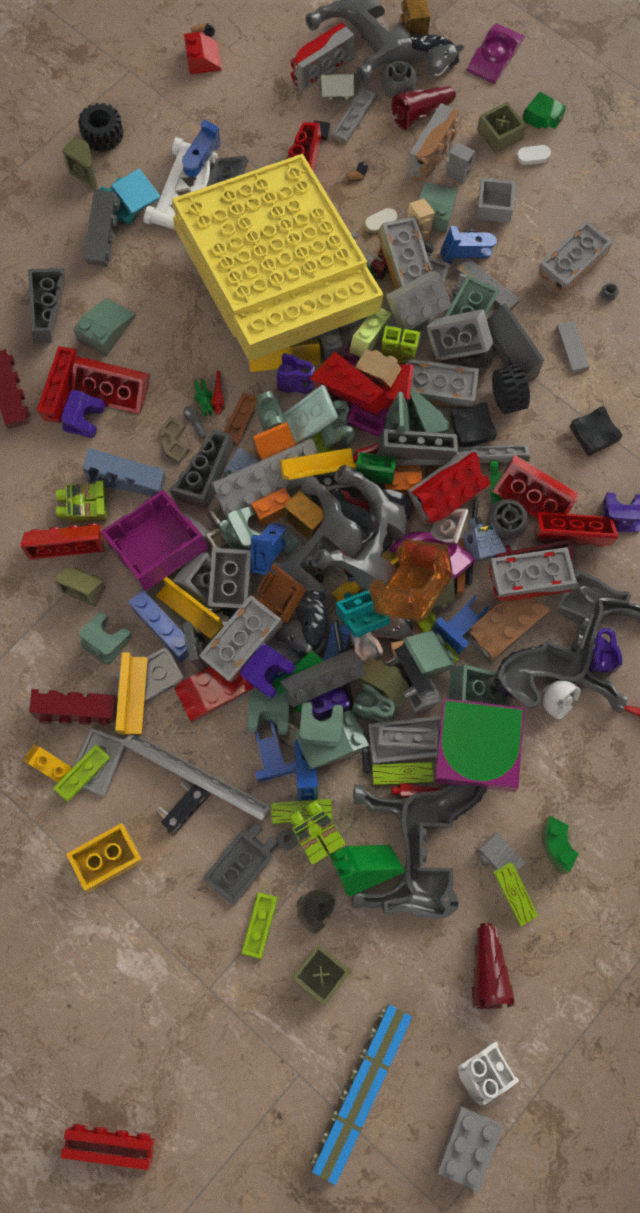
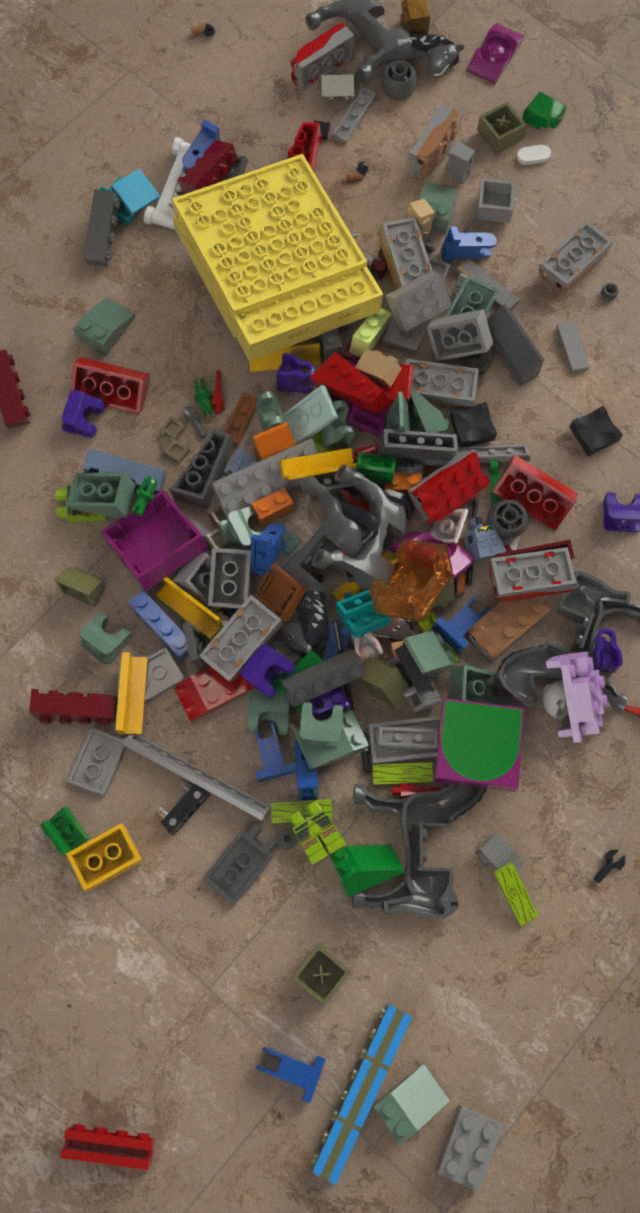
(45, 298): dark grey wedge -> none
(46, 763): yellow bracket -> none
(57, 385): red brick -> none
(63, 541): red slope -> none
(64, 831): none -> green bracket
(80, 162): olive slope -> none
(81, 773): lime tile -> none
(98, 116): black tyre -> none
(102, 493): none -> sand green slope
(144, 495): none -> green arm
(202, 53): red slope -> none
(210, 168): none -> dark red wedge
(259, 925): lime tile -> none
(296, 1072): none -> blue piece
(303, 515): pearl gold piece -> none
(314, 909): clear smoke cylinder -> none
(370, 705): sand green piece -> none
(375, 221): white tile -> none
(403, 350): lime hips -> none
(409, 467): none -> dark grey tile
(411, 1104): none -> slope
(418, 105): dark red cone -> none
(486, 1075): white slope -> none
(490, 973): dark red cone -> none
(511, 389): black tyre -> none
(557, 845): green brick -> none
(577, 528): red slope -> none
(582, 694): none -> lavender piece
(609, 865): none -> black bar

